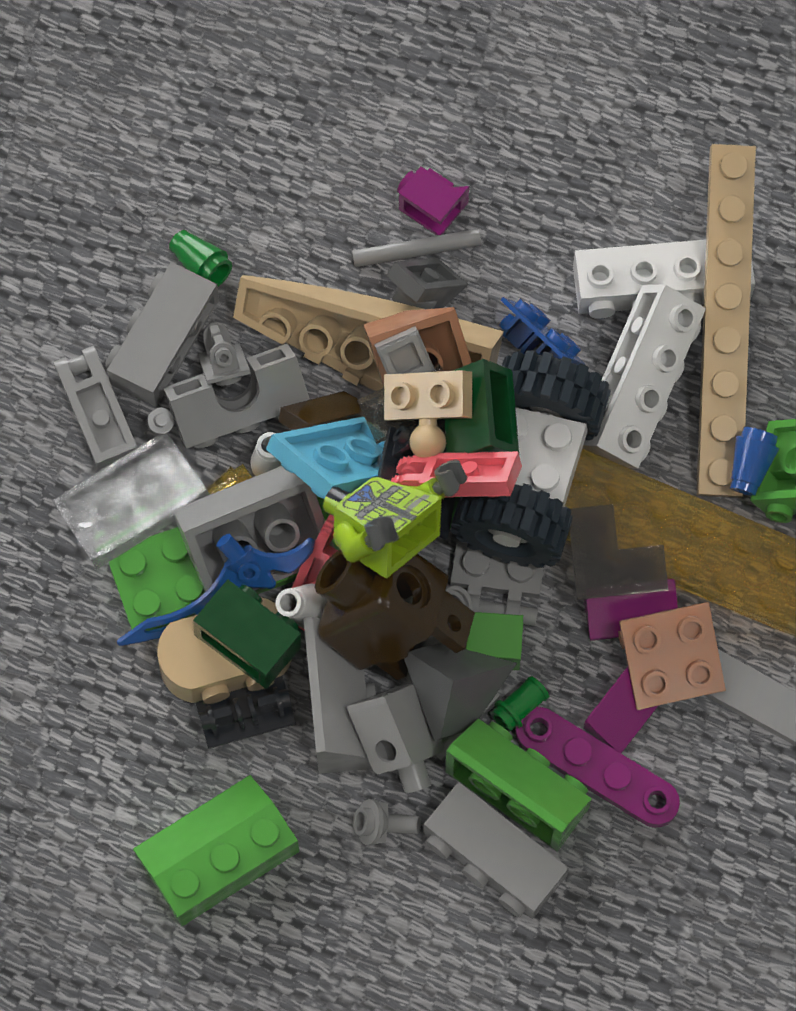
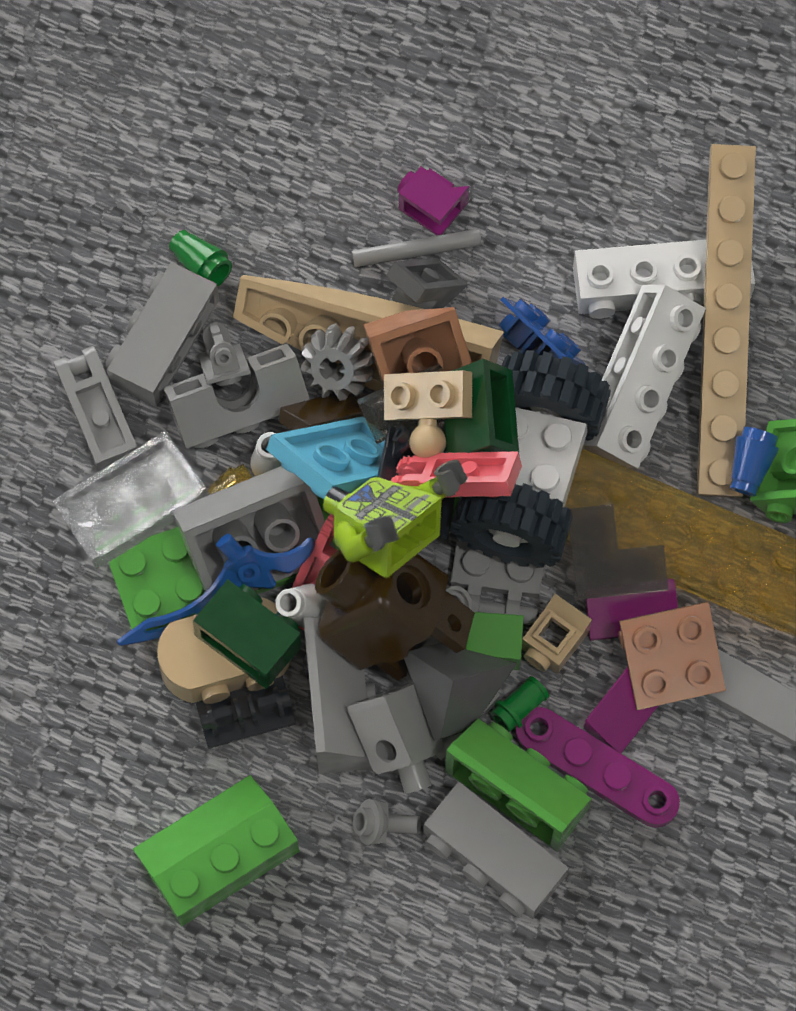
(160, 421): light grey piece -> none
(343, 377): none -> light grey gear
(404, 353): light grey tile -> none
(542, 653): none -> tan window

